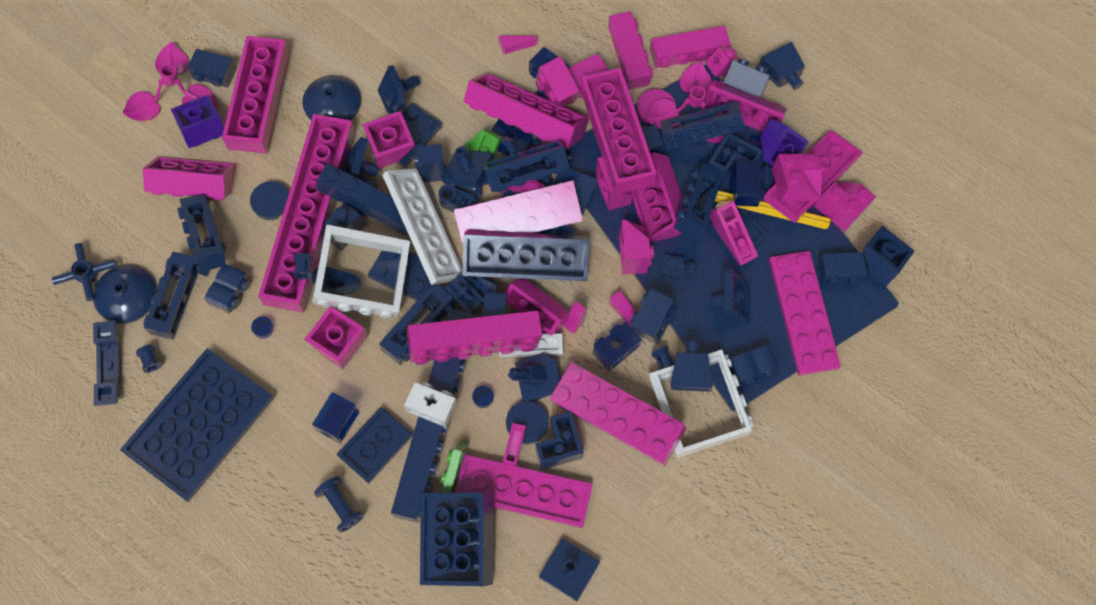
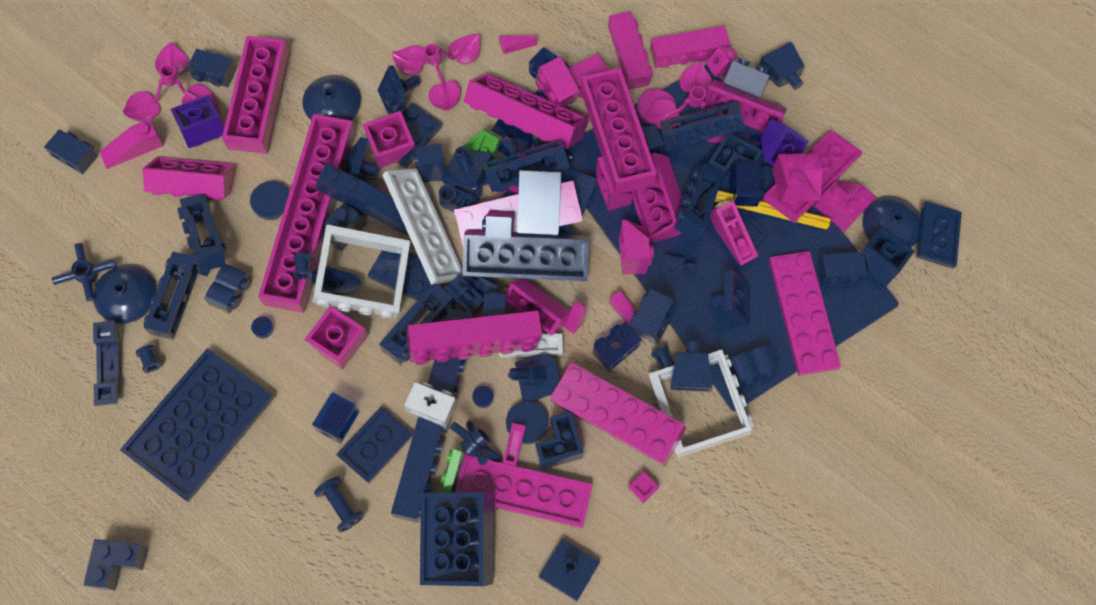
(71, 151): none -> dark blue brick
(108, 558): none -> dark blue brick
(131, 143): none -> dark pink slope
(411, 58): none -> dark pink plant
(476, 442): none -> dark blue bar
(498, 224): none -> brick
(539, 202): none -> tile
(643, 487): none -> dark pink plate
(882, 213): none -> dark blue dish
(939, 235): none -> dark blue tile

